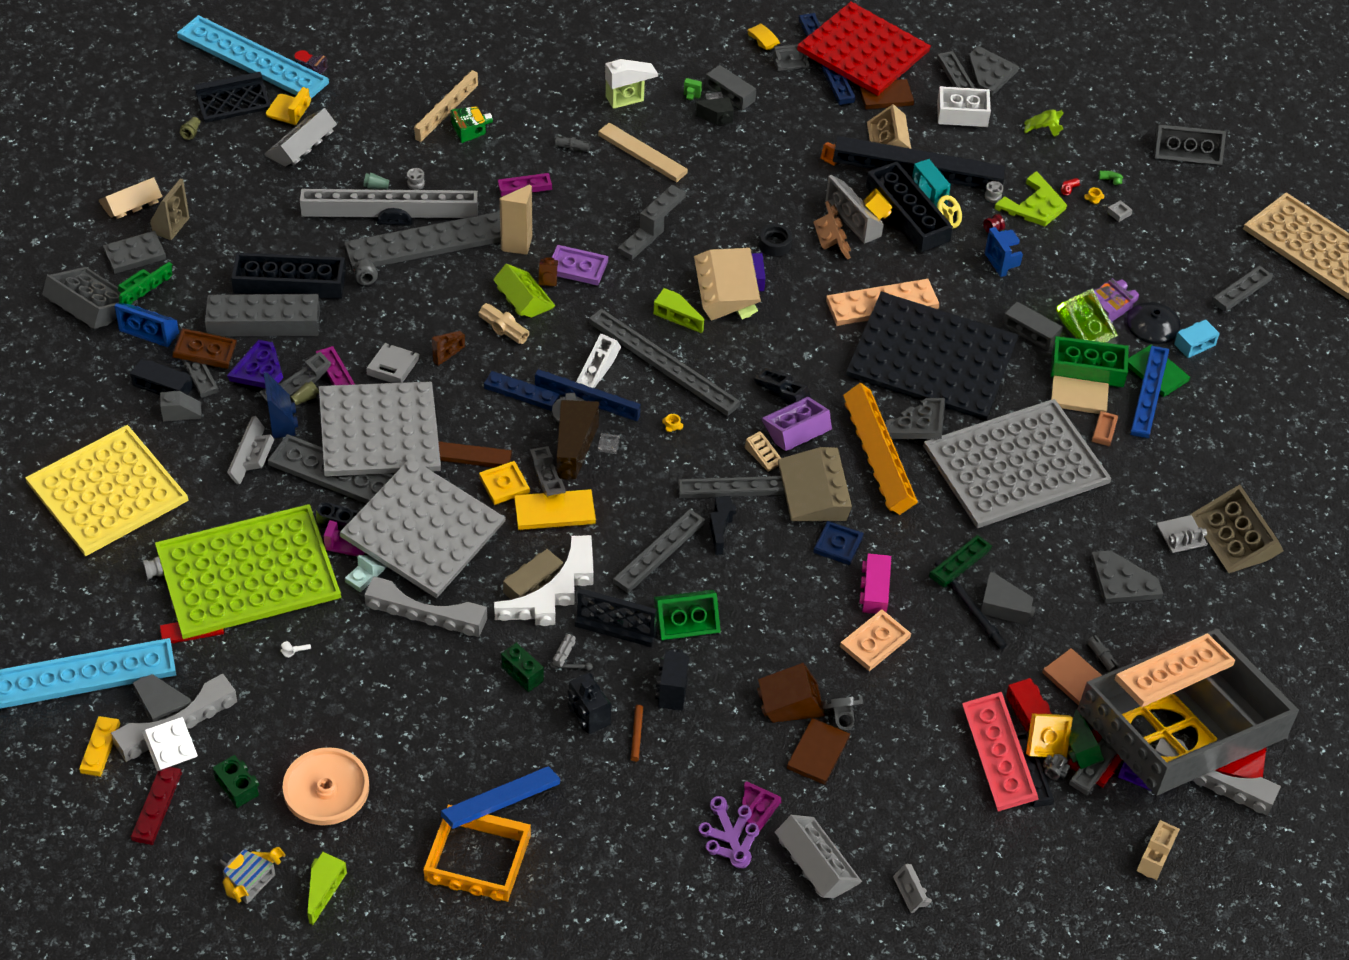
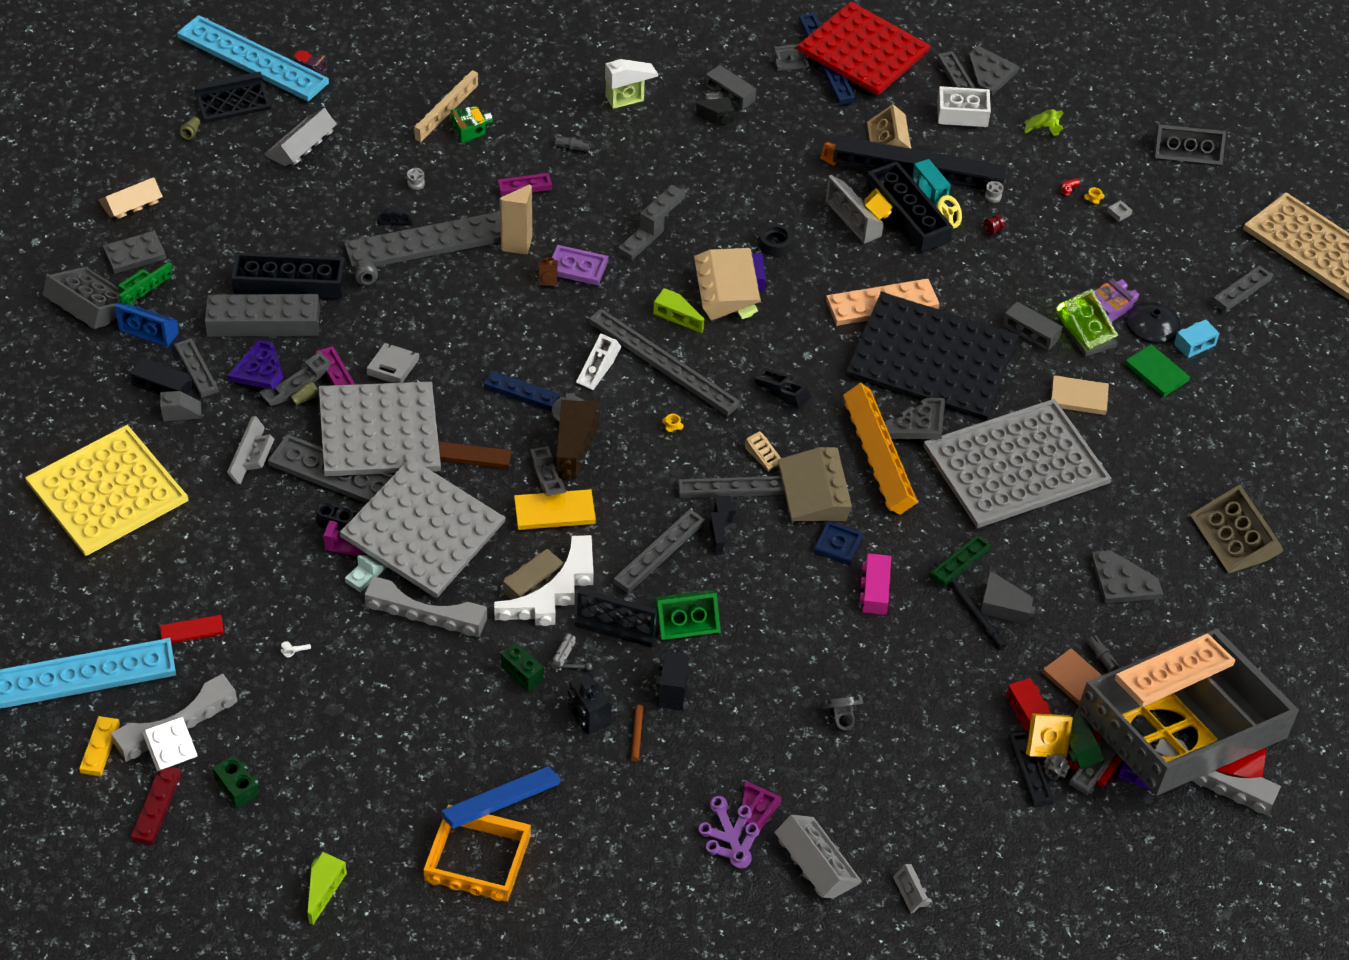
(153, 568): light grey wheel -> none
(159, 698): dark grey slope -> none
(171, 212): dark tan slope -> none
(204, 348): reddish brown tile -> none
(247, 571): lime plate -> none
(248, 872): torso -> none
(280, 409): dark blue slope -> none
(289, 108): yellow bracket -> none
(326, 786): light nougat dish -> none
(371, 203): light grey brick -> none
(374, 181): sand green cone -> none
(446, 346): reddish brown wing -> none
(503, 323): tan piece -> none
(504, 482): yellow plate -> none
(522, 291): lime slope -> none
(607, 401): dark blue plate -> none
(608, 443): clear tile -> none
(642, 152): tan tile -> none
(692, 89): bright green tile -> none
(764, 36): yellow slope -> none
(790, 695): reddish brown slope -> none
(797, 423): medium lavender slope -> none
(818, 751): reddish brown tile -> none
(830, 231): medium nougat bracket -> none
(875, 640): light nougat plate -> none
(896, 93): reddish brown tile -> none
(999, 252): blue panel -> none
(1000, 751): coral plate -> none
(1040, 207): lime wing -> none
(1090, 361): green brick -> none
(1105, 428): nougat tile -> none
(1110, 175): bright green arm -> none
(1149, 392): blue tile -> none
(1158, 850): tan slope -> none
(1182, 534): light grey hinge -> none

